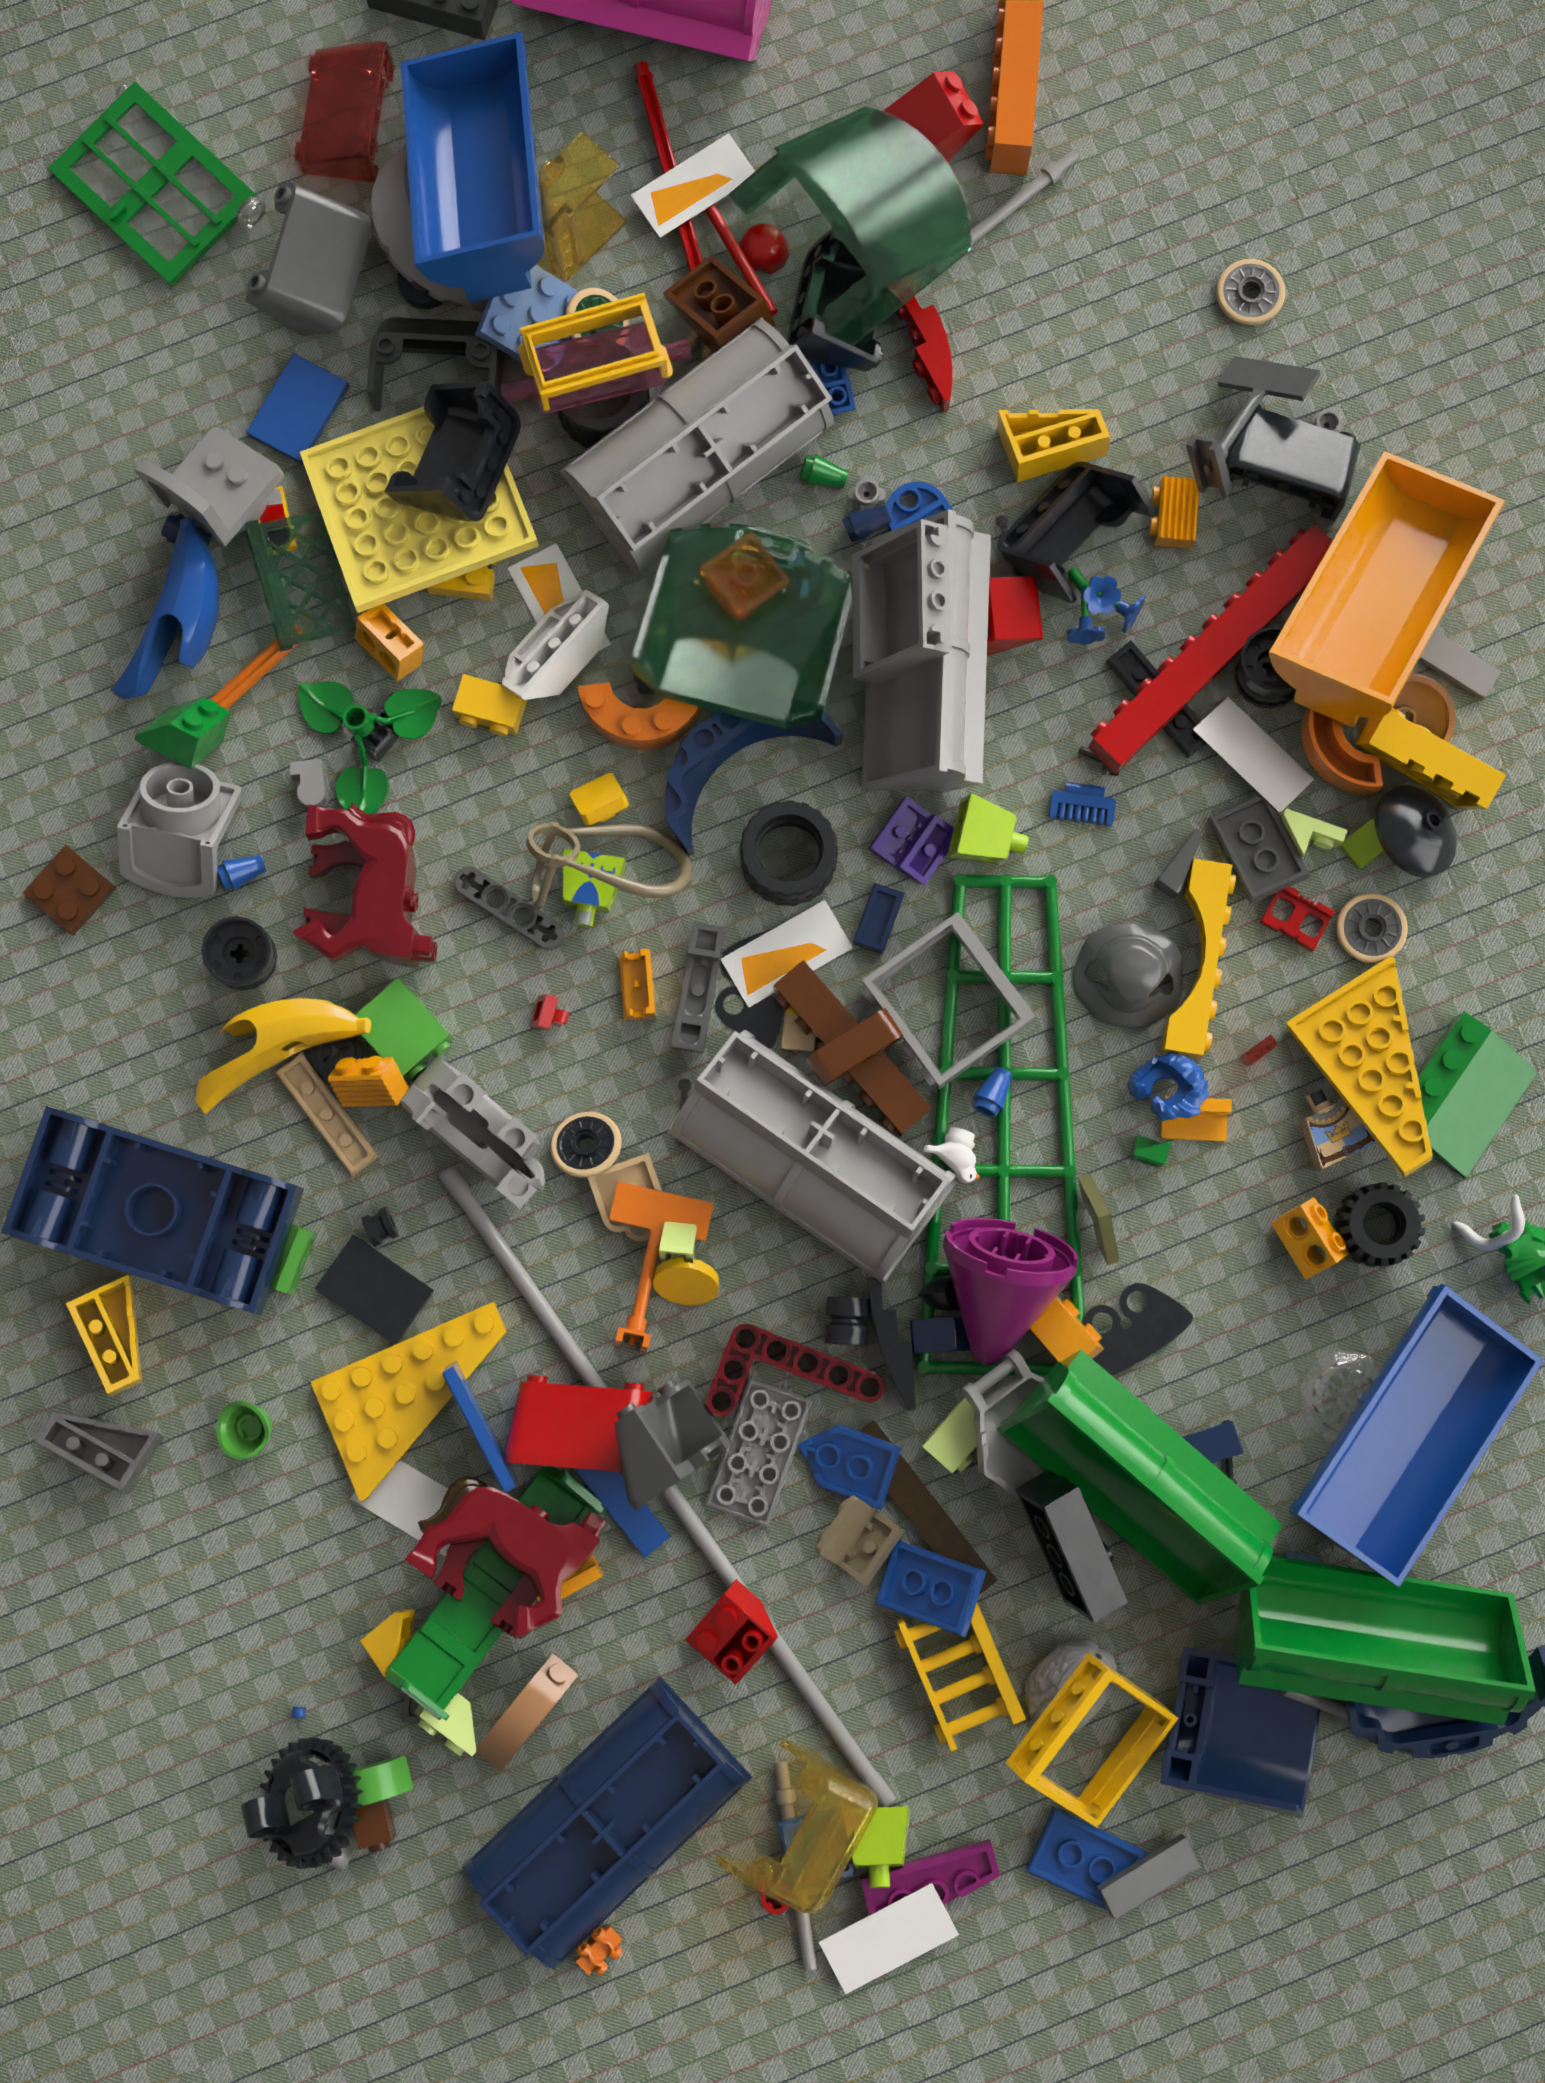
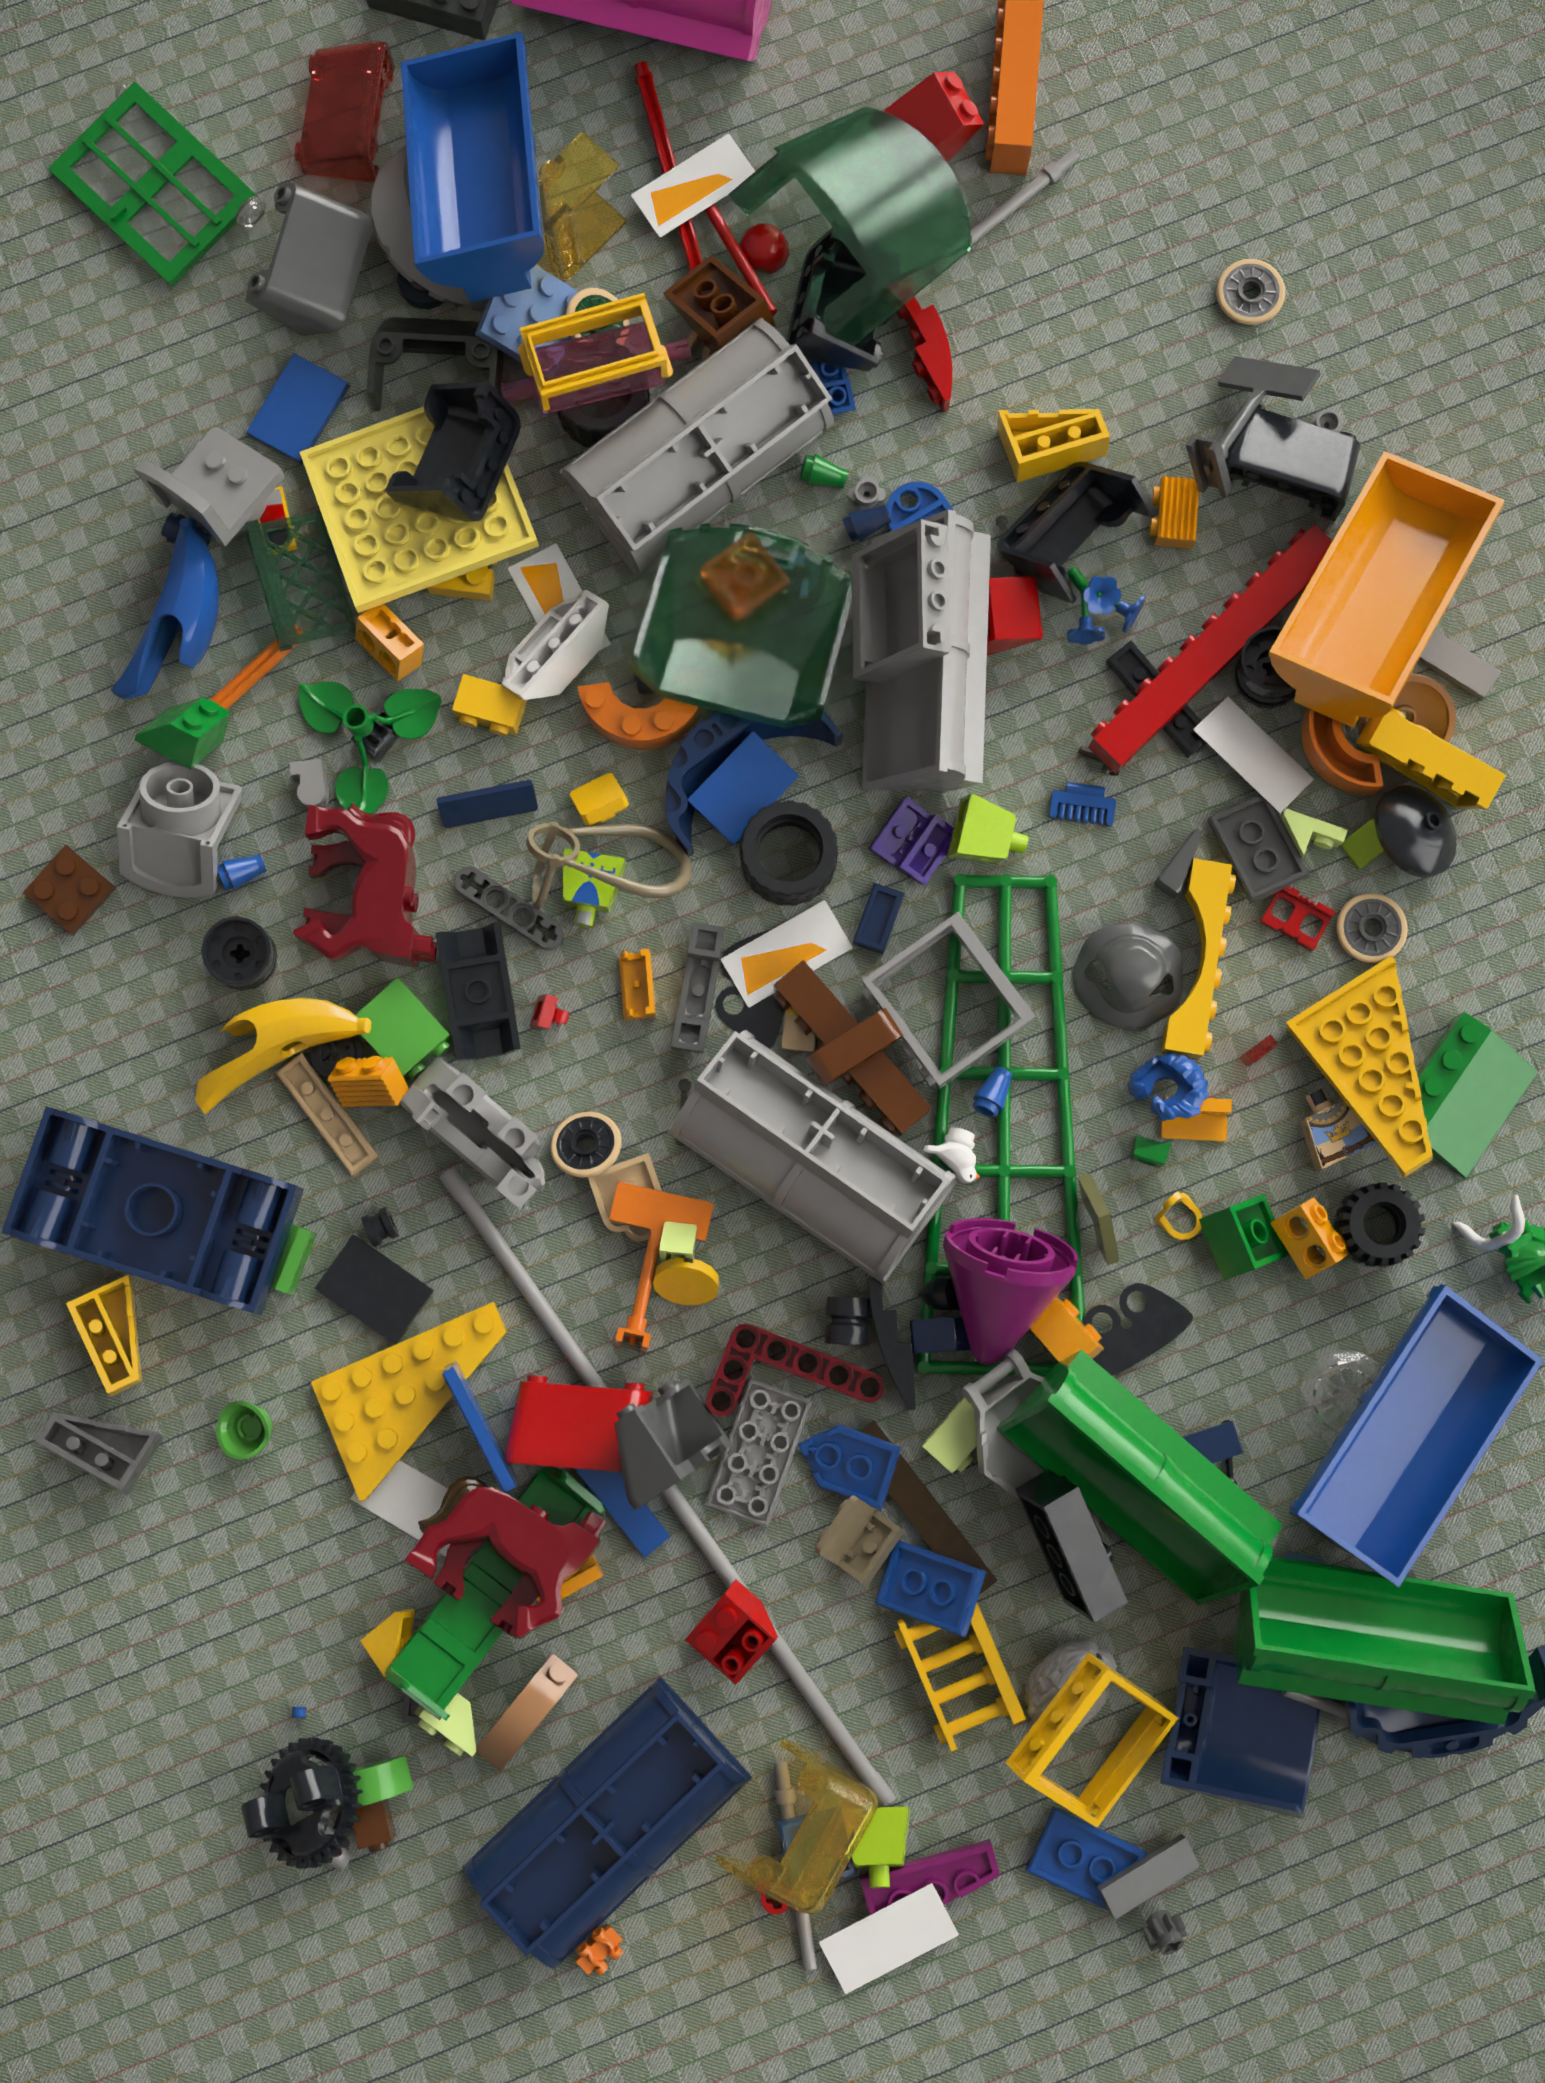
(478, 993): none -> black piece
(487, 803): none -> dark blue slope
(741, 786): none -> blue tile
(1164, 1223): none -> yellow piece
(1165, 1932): none -> dark grey gear
(1243, 1237): none -> green slope

